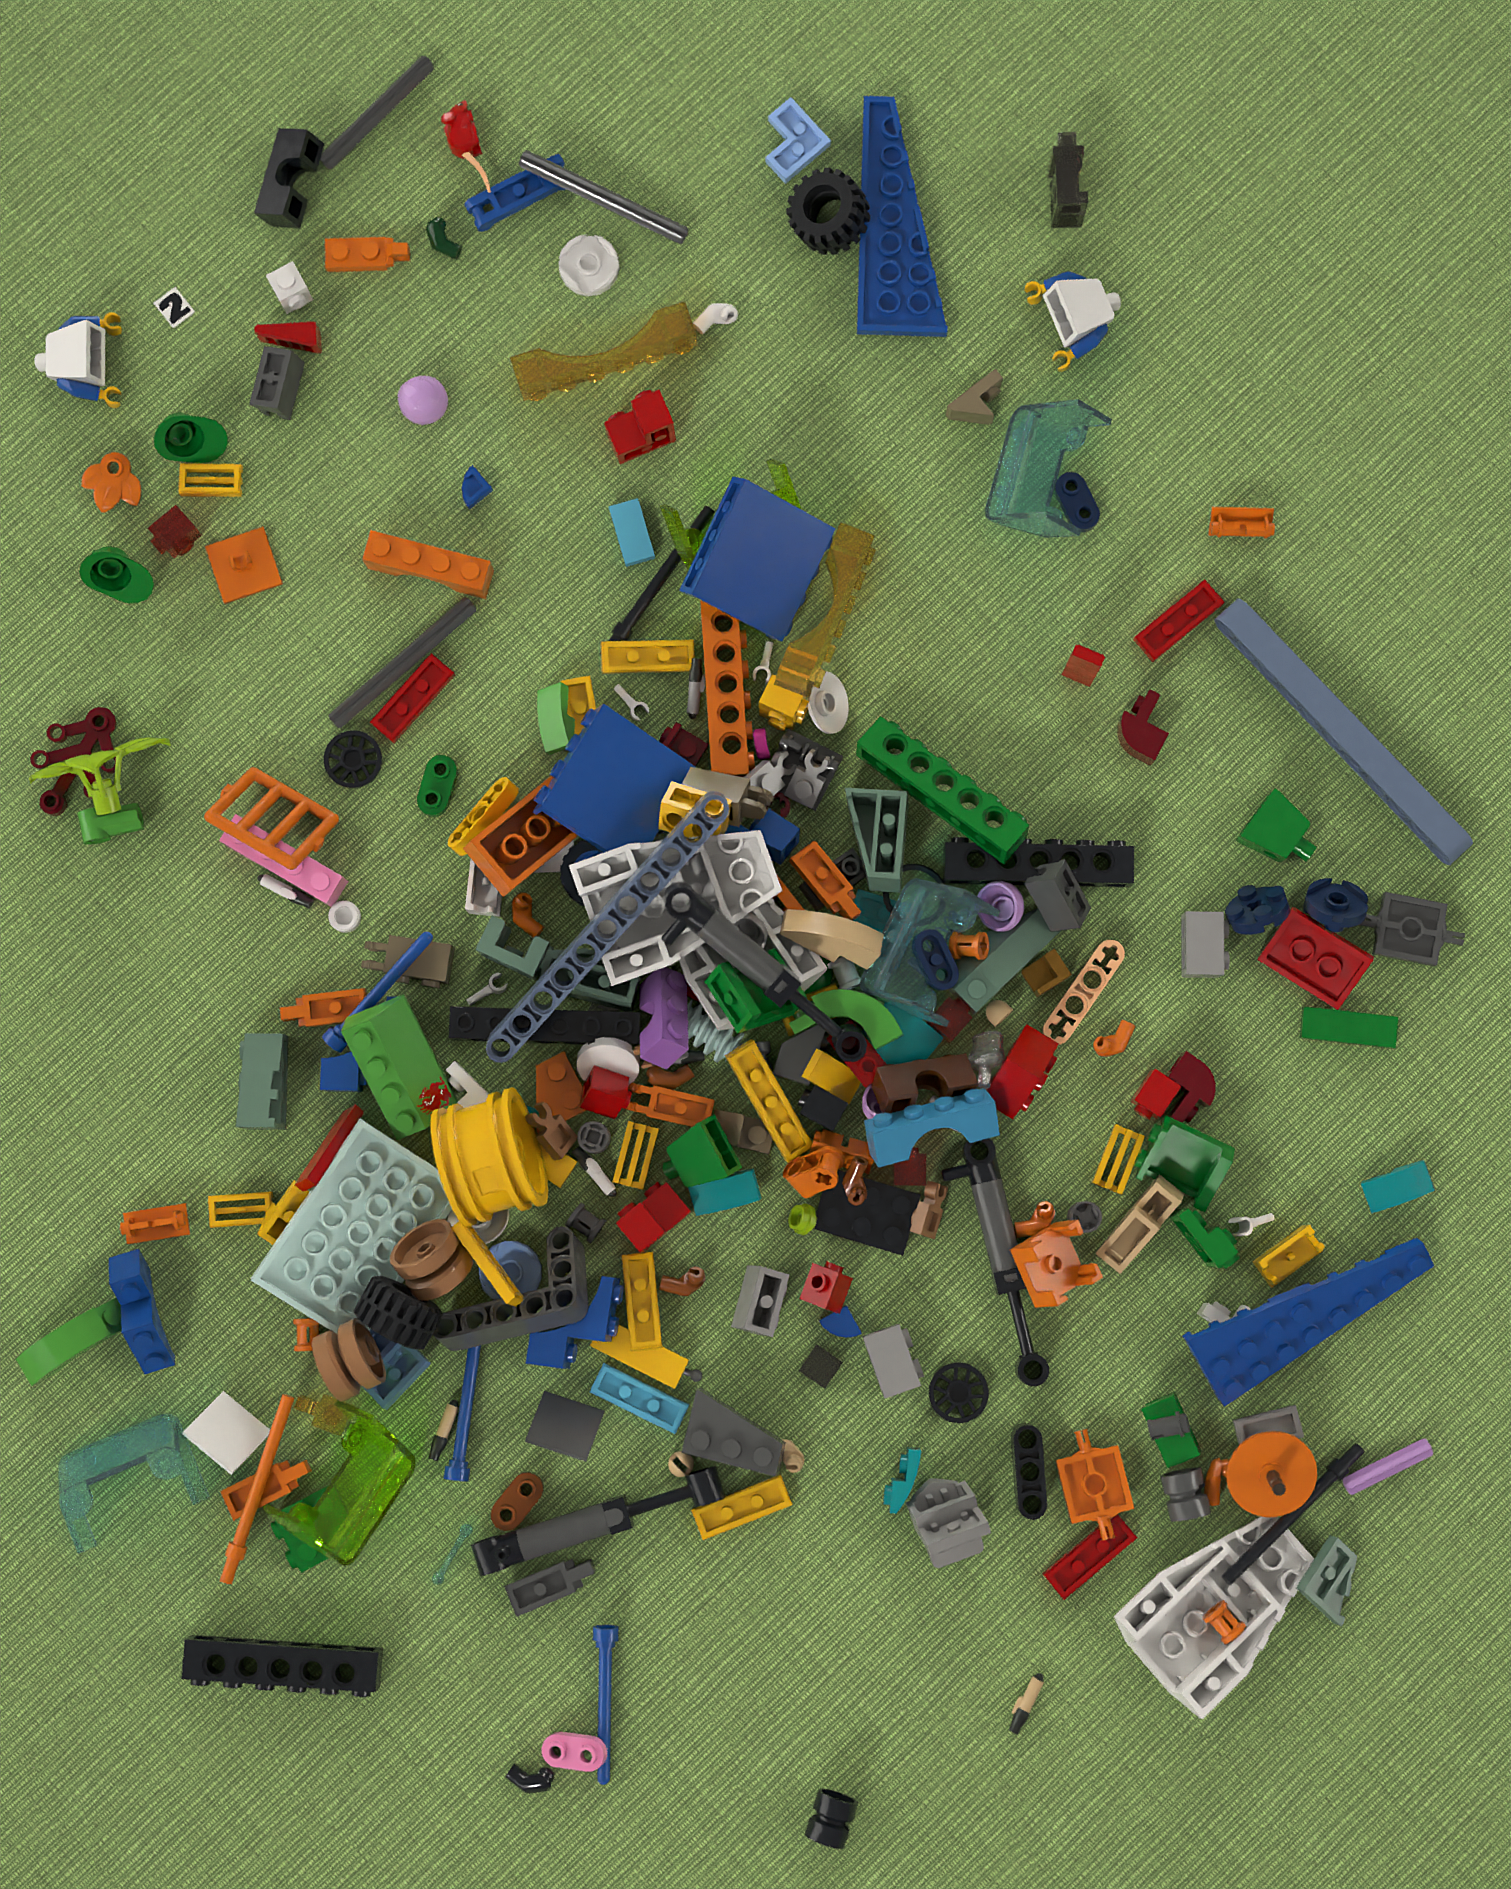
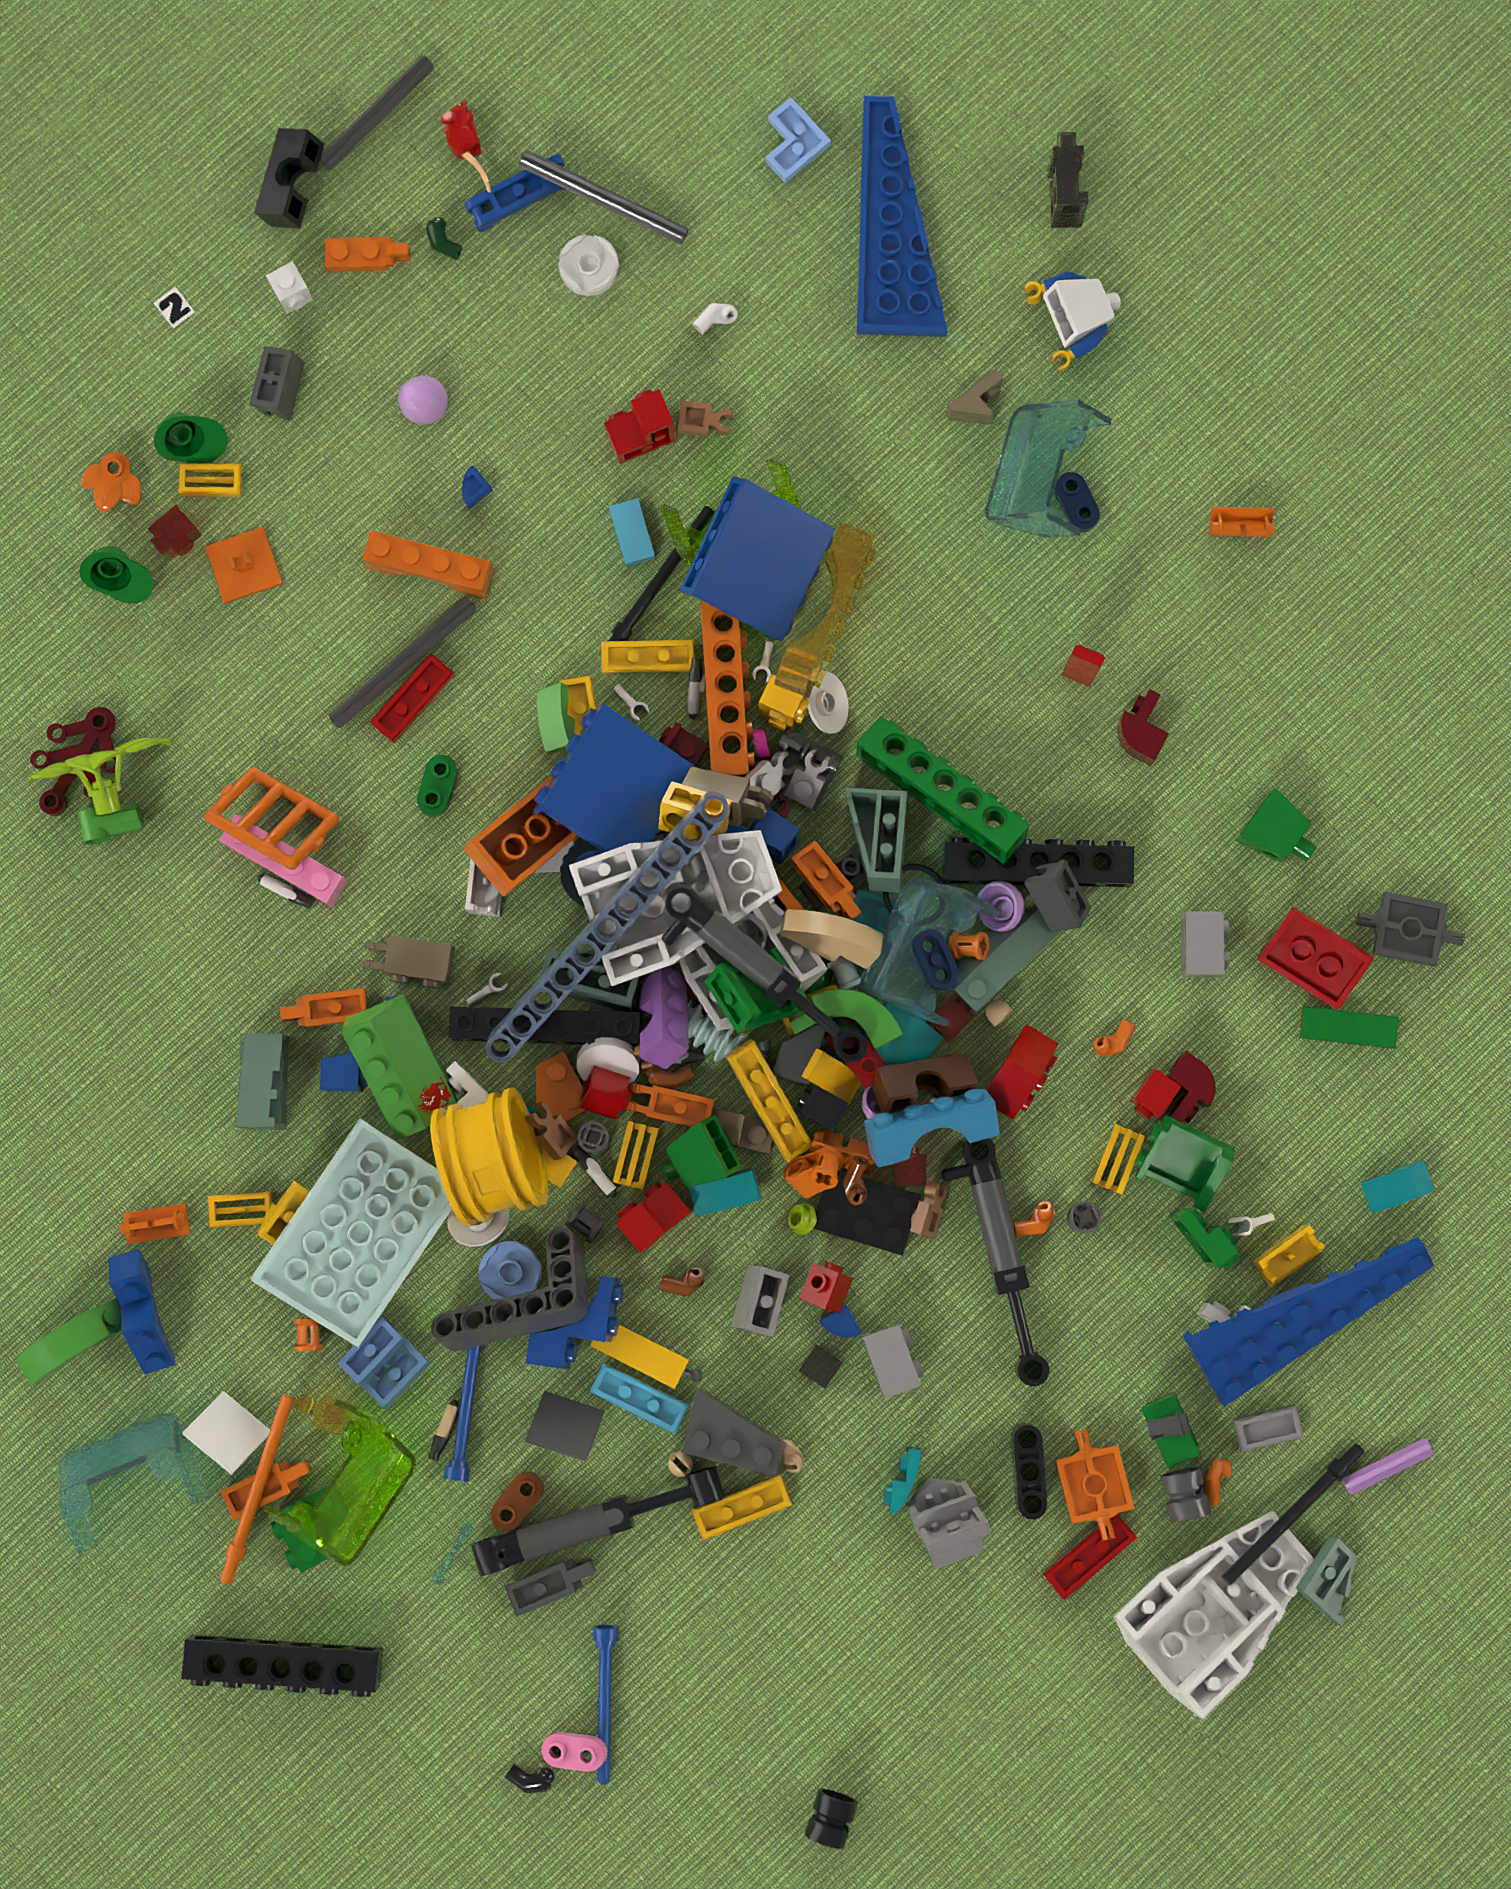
(77, 357): white torso -> none
(295, 335): red slope -> none
(328, 1149): red tile -> none
(333, 1035): blue piece -> none
(344, 916): white tile -> none
(348, 1359): medium nougat wheel -> none
(352, 759): black wheel -> none
(397, 1314): black tyre -> none
(431, 1259): medium nougat wheel -> none
(483, 814): yellow beam -> none
(488, 1264): yellow tile -> none
(492, 946): sand green panel -> none
(523, 915): orange arm -> none
(544, 372): clear yellow arch -> none
(641, 1301): yellow tile -> none
(697, 419): none -> medium nougat plate
(812, 196): black tyre -> none
(958, 1392): black wheel -> none
(986, 1054): clear piece -> none
(1024, 1704): piece -> none
(1046, 973): pearl gold panel -> none
(1052, 1265): orange panel -> none
(1080, 990): light nougat beam -> none
(1140, 1224): tan slope -> none
(1178, 620): red tile -> none
(1224, 1622): orange bush -> none
(1257, 908): dark blue plate -> none
(1271, 1474): orange piece -> none
(1336, 904): dark blue plate -> none
(1343, 732): sand blue beam -> none

